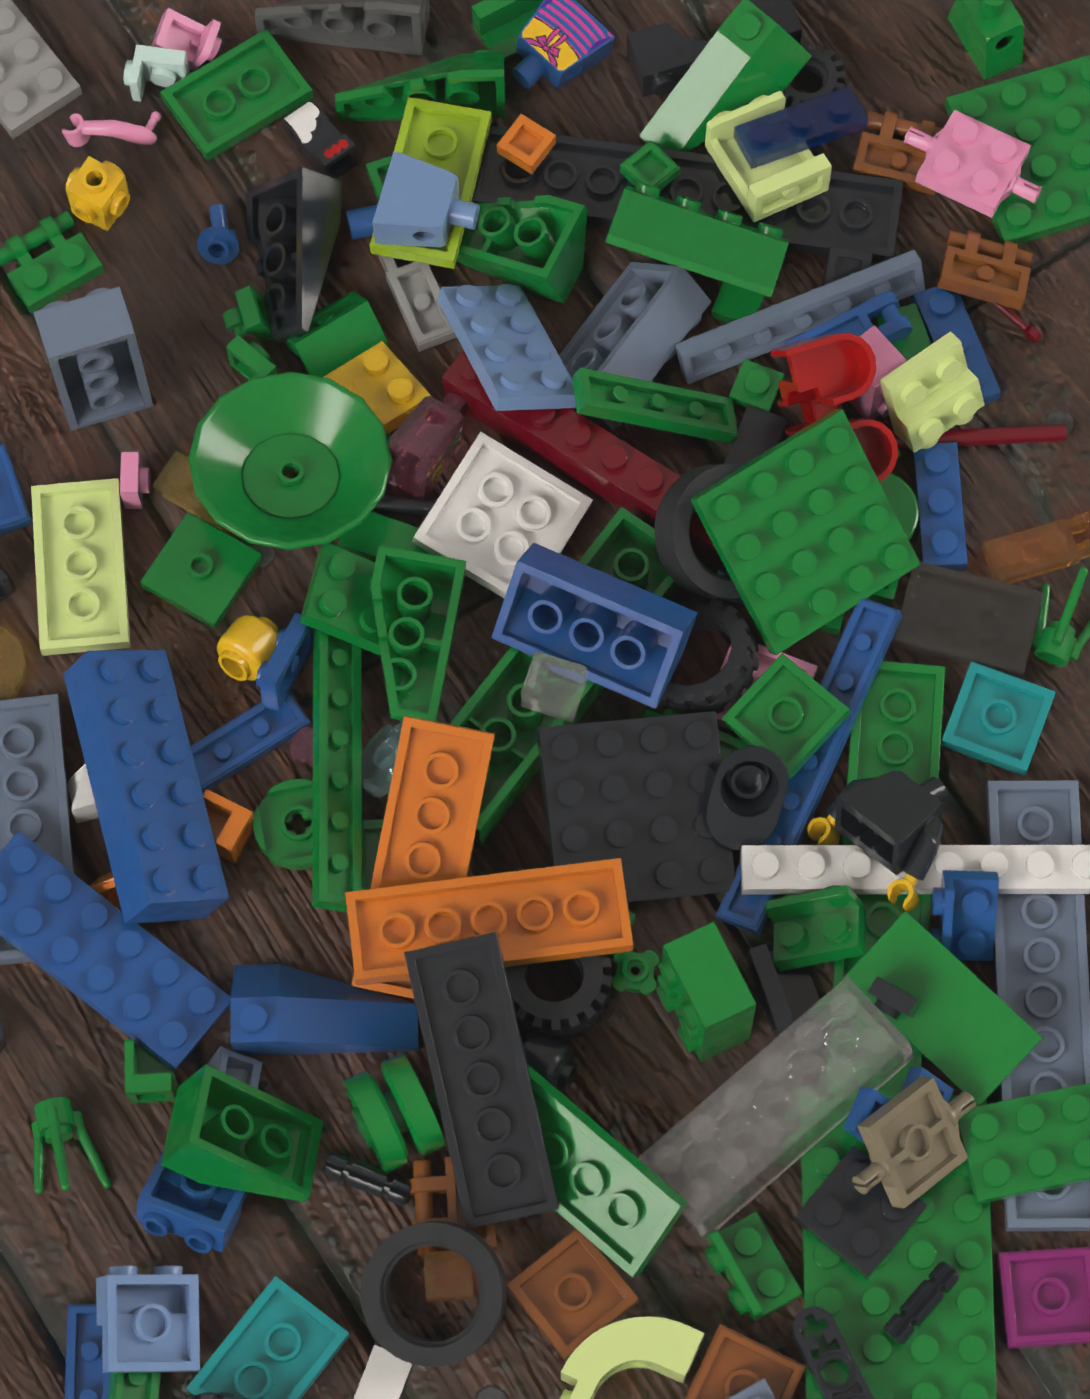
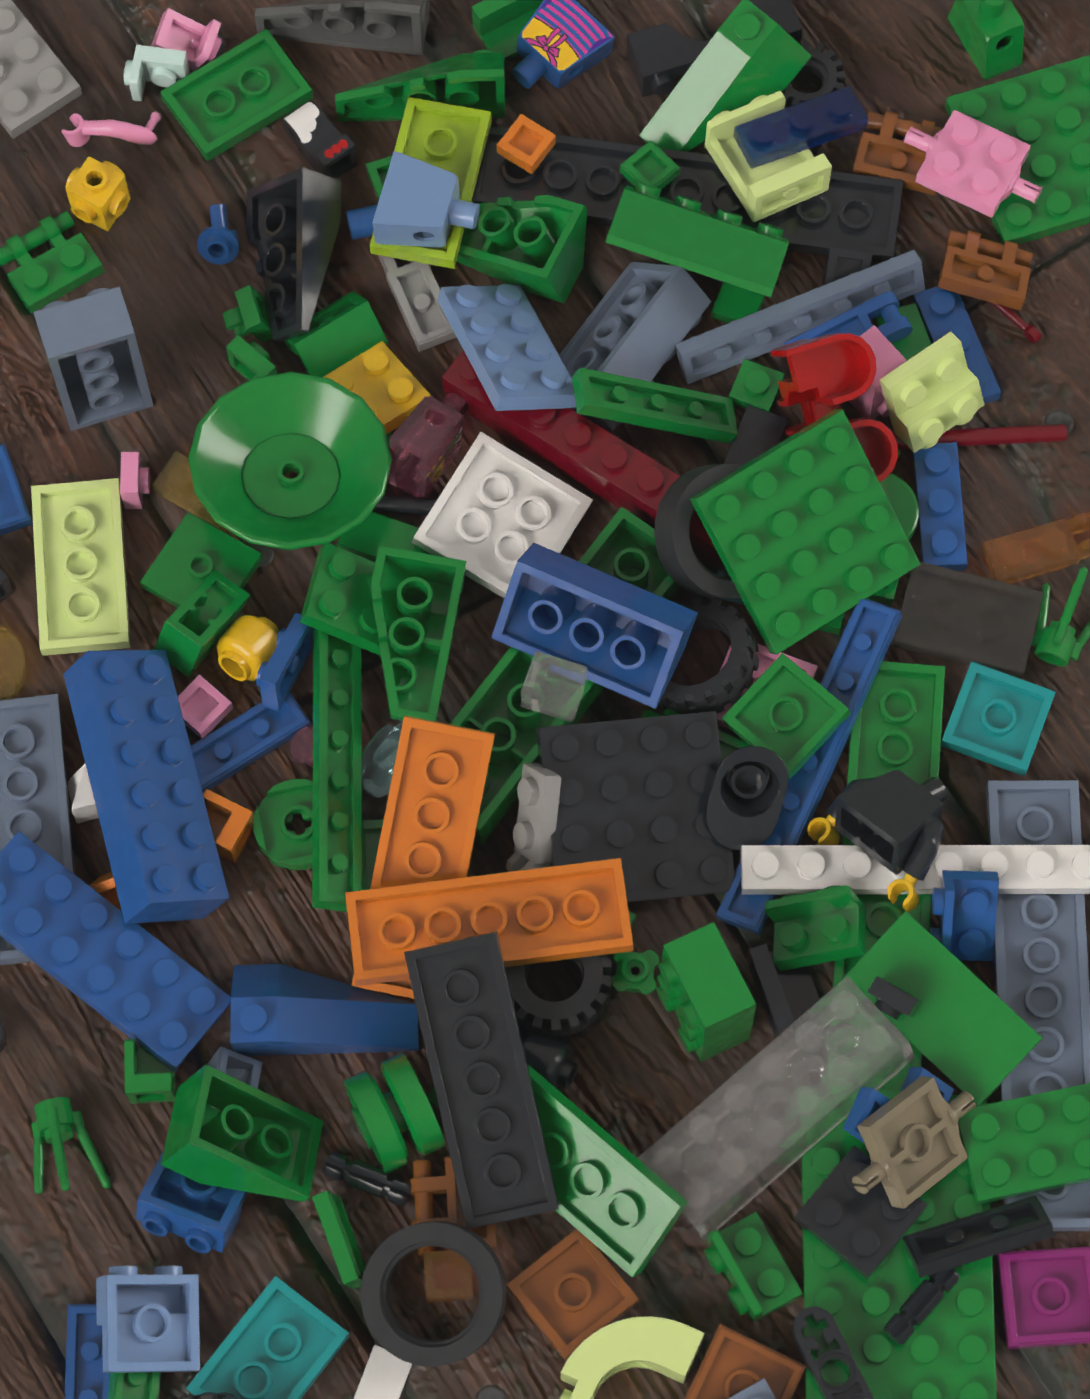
(200, 622): none -> green arch
(203, 706): none -> bright pink plate
(340, 1238): none -> green tile
(536, 818): none -> light grey hinge
(978, 1236): none -> black tile

